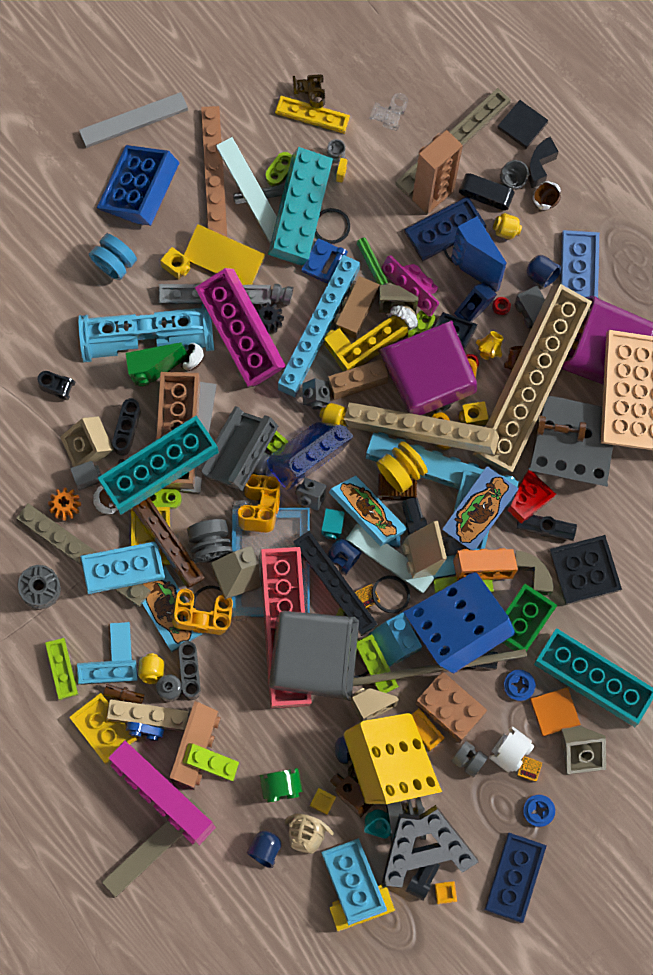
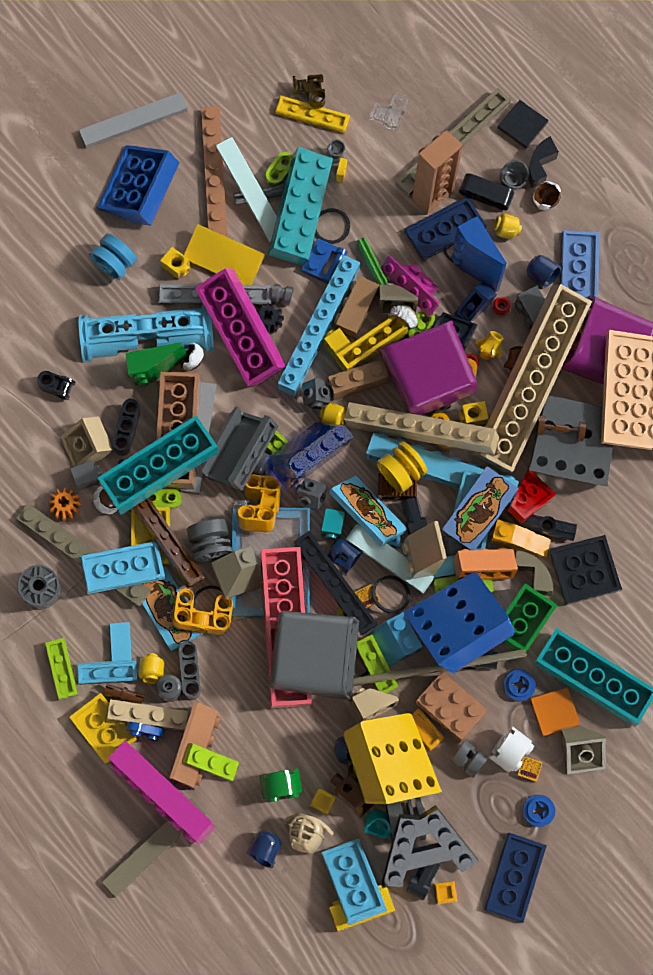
(520, 539): none -> light orange slope

